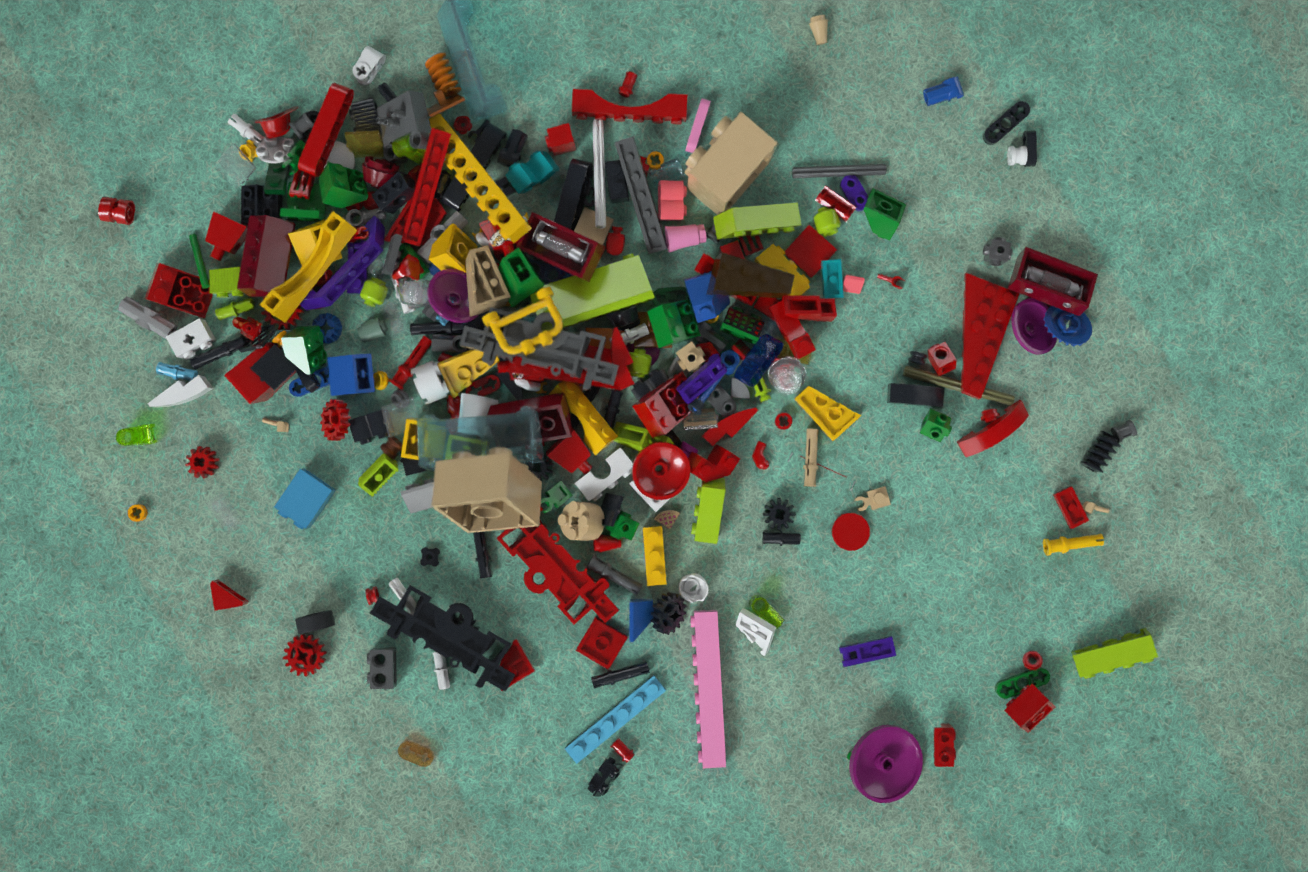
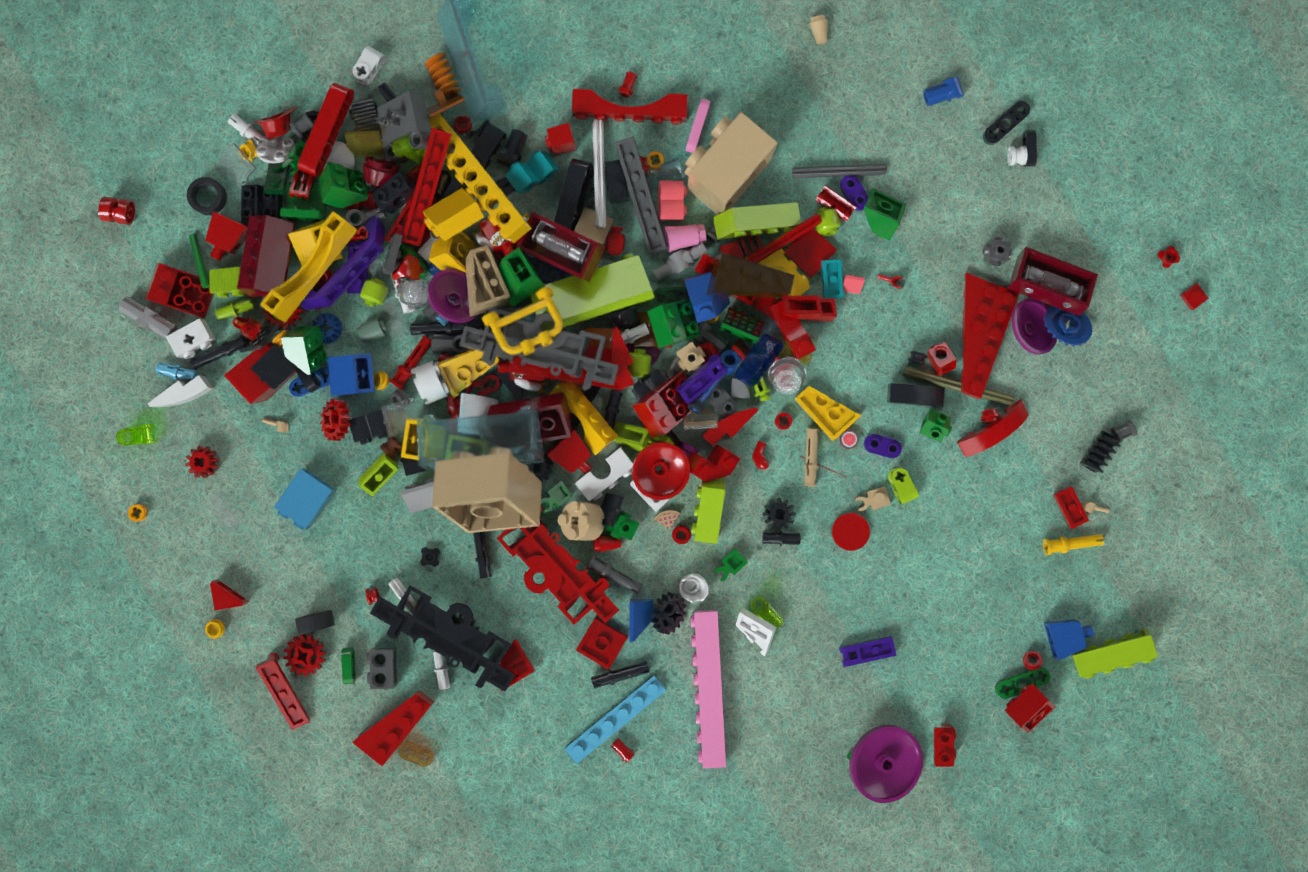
(196, 185): none -> black tyre
(215, 628): none -> yellow plate
(282, 691): none -> red piece
(348, 665): none -> green beam
(387, 734): none -> red wedge
(452, 214): none -> yellow brick
(610, 772): black hinge -> none
(654, 555): yellow arch -> none
(679, 261): none -> light grey pin
(681, 540): none -> red plate
(732, 563): none -> green plate
(785, 239): none -> red axle
(849, 439): none -> tile
(883, 445): none -> dark purple plate
(904, 487): none -> lime piece
(1067, 637): none -> blue torso
(1174, 256): none -> red plate
(1194, 296): none -> red plate

